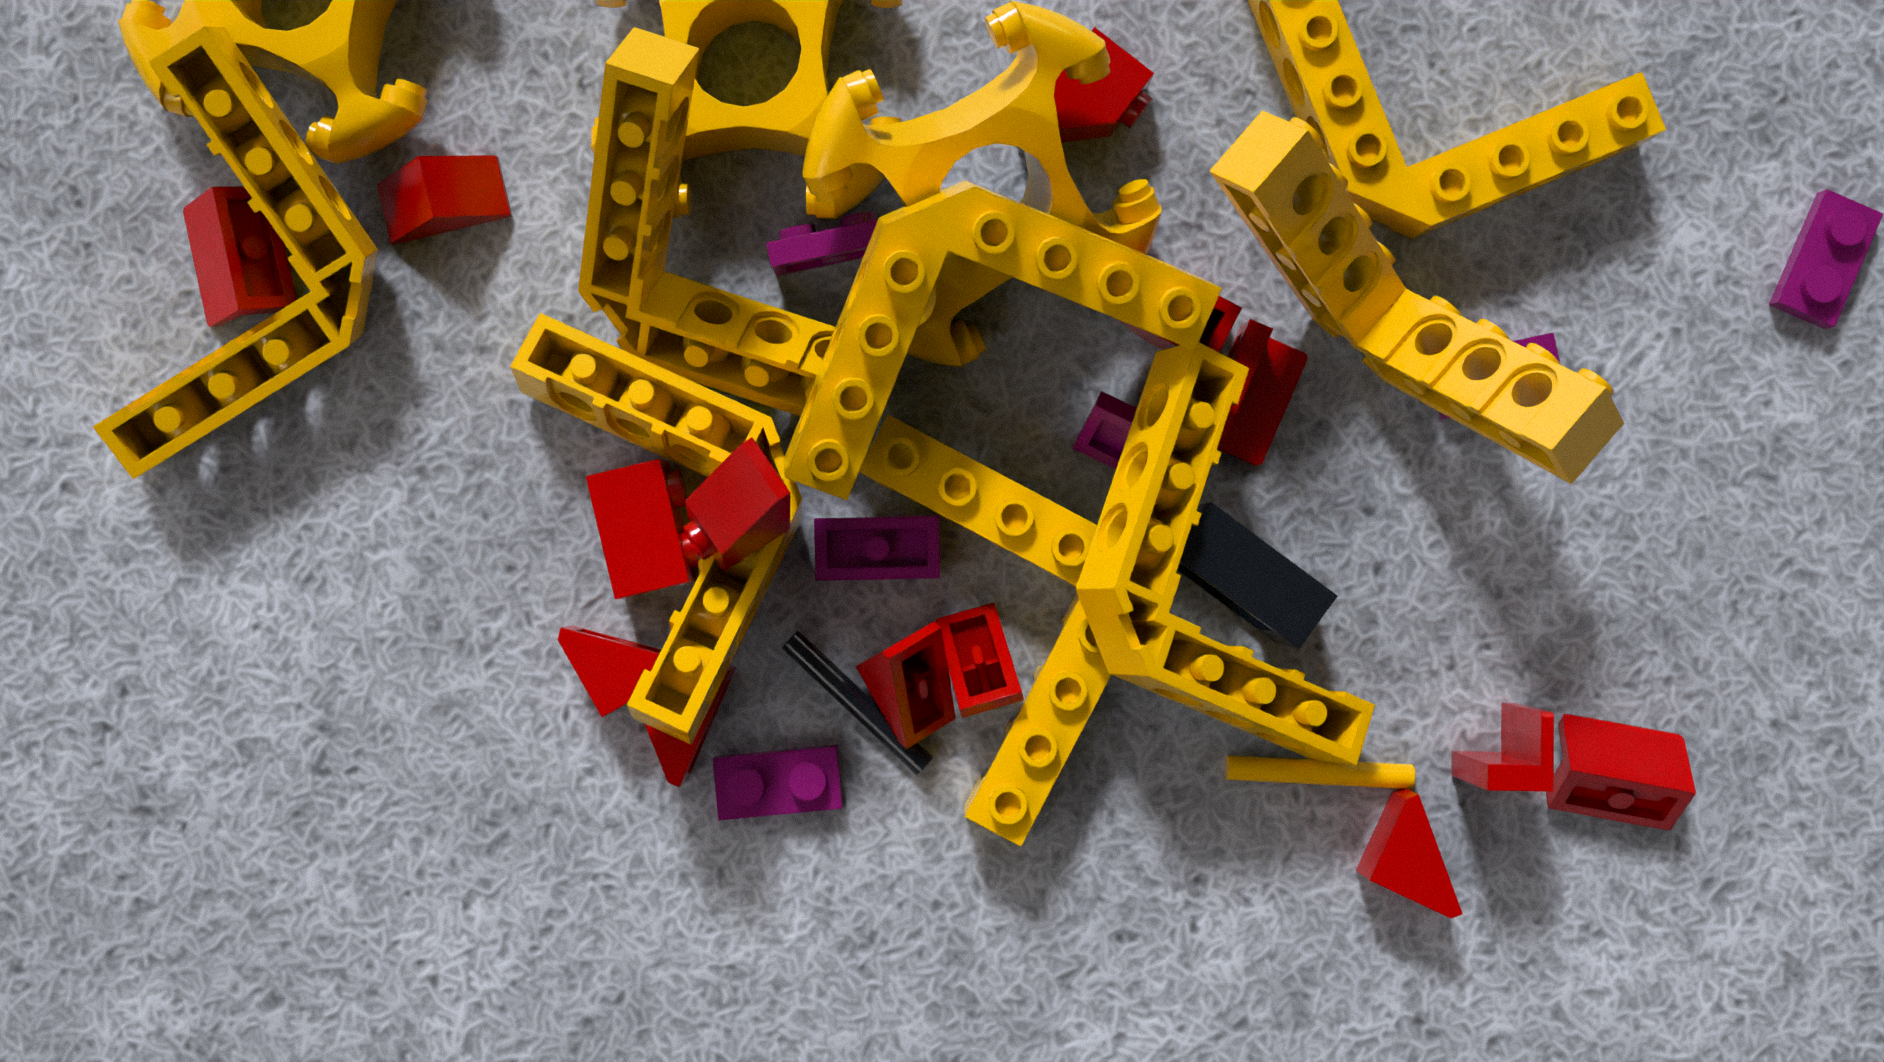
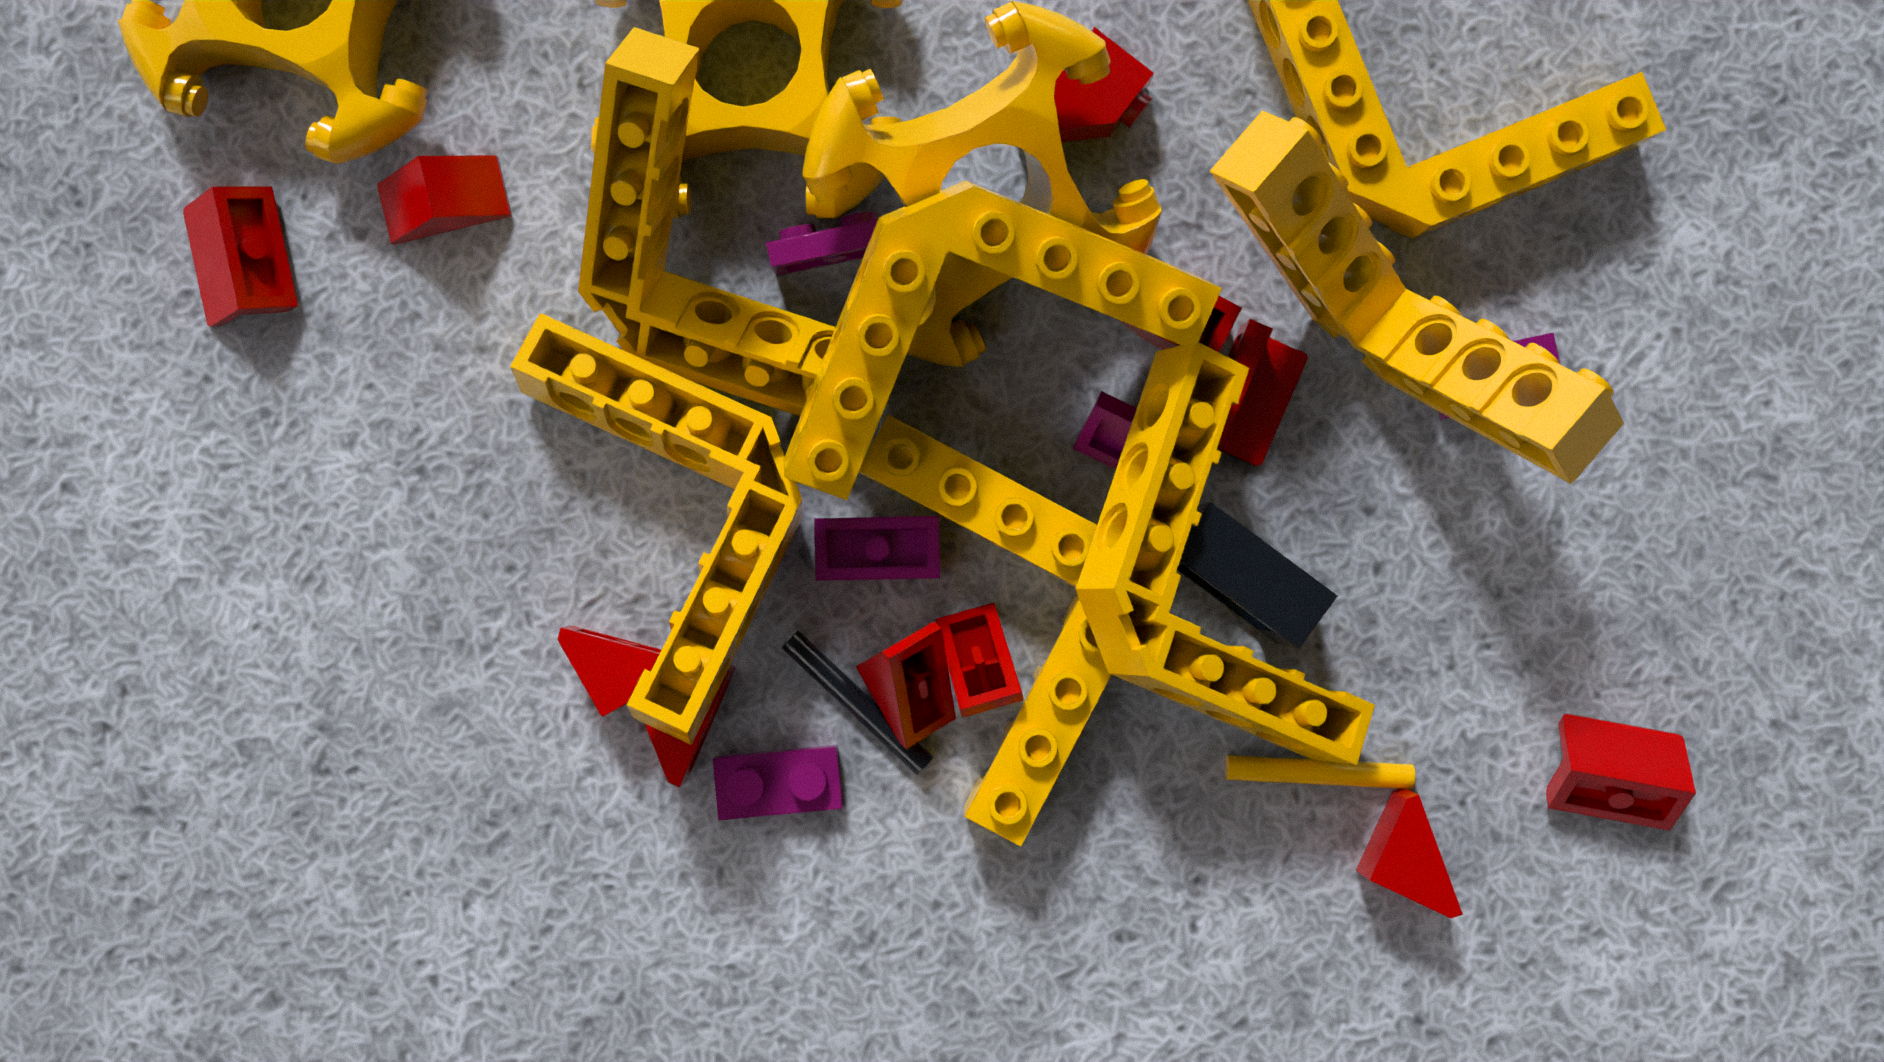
(310, 218): yellow brick -> none
(643, 527): red brick -> none
(738, 507): red slope -> none
(1524, 758): red panel -> none
(1826, 259): magenta plate -> none

